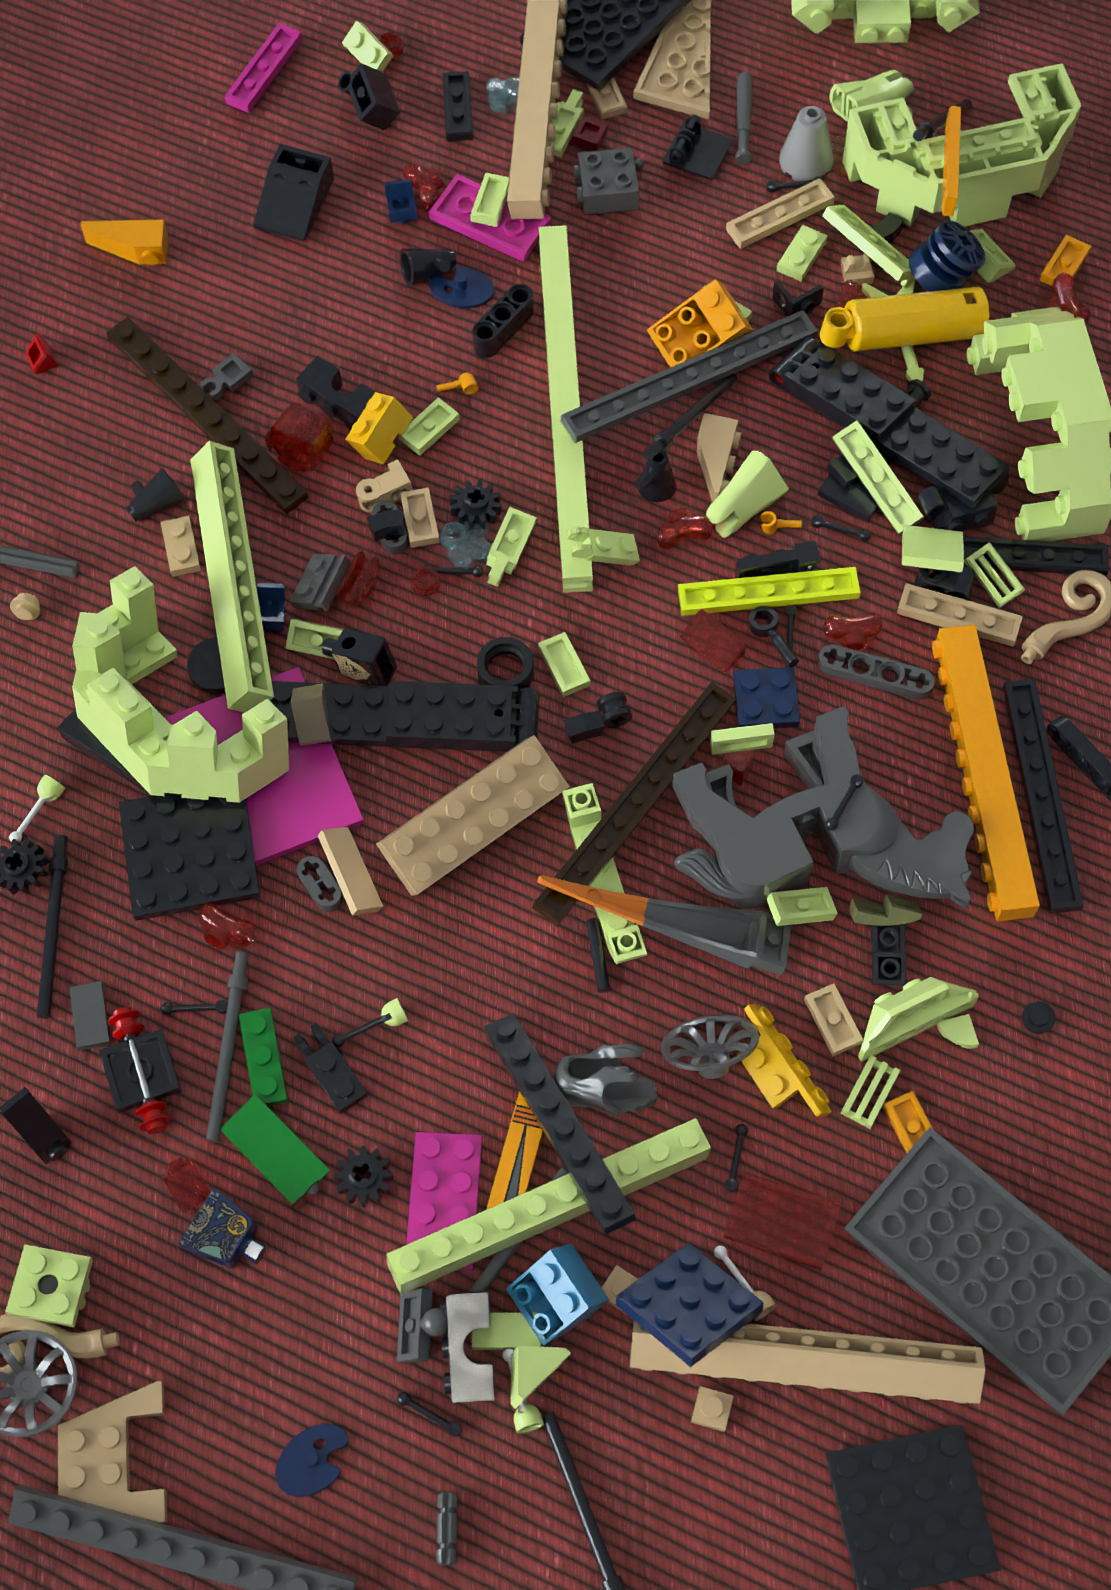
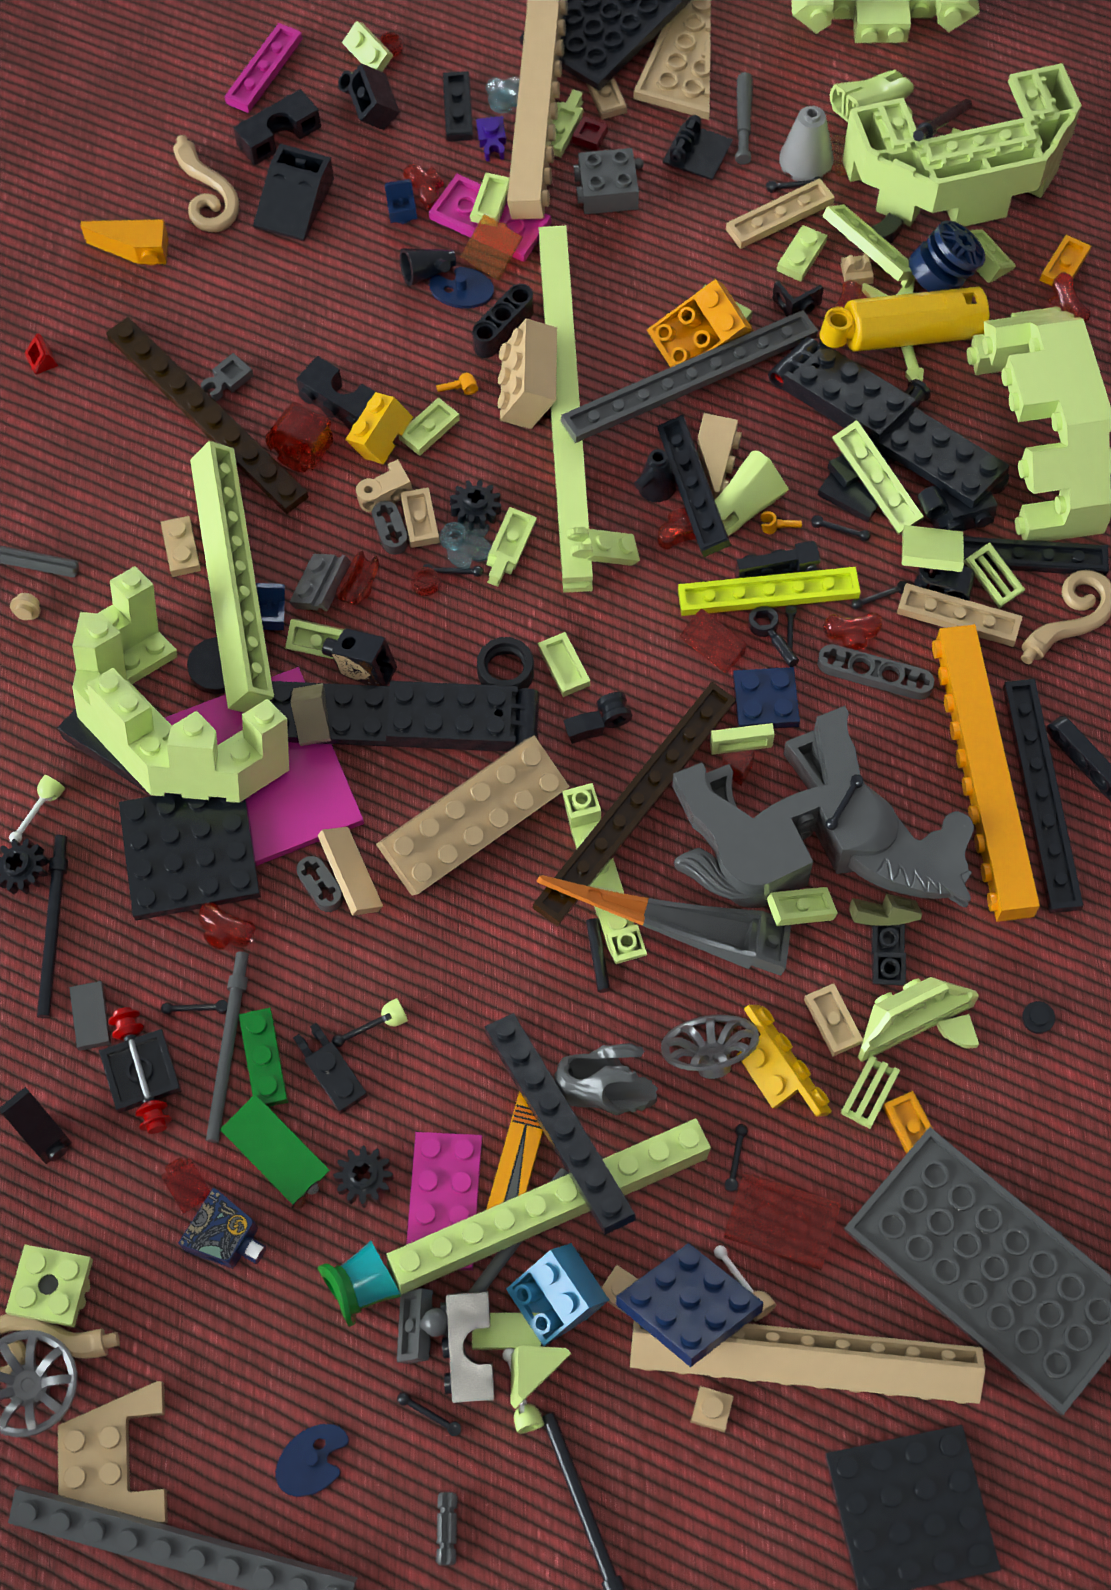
(154, 497): black piece -> none
(190, 163): none -> tan plant
(292, 114): none -> black arch
(359, 1282): none -> hat
(386, 524): black piece -> none
(491, 136): none -> dark purple plate
(491, 246): none -> clear orange piece
(528, 373): none -> tan brick
(664, 439): black bar -> none
(693, 486): none -> black tile
(857, 603): none -> black hinge
(951, 161): light orange tile -> none

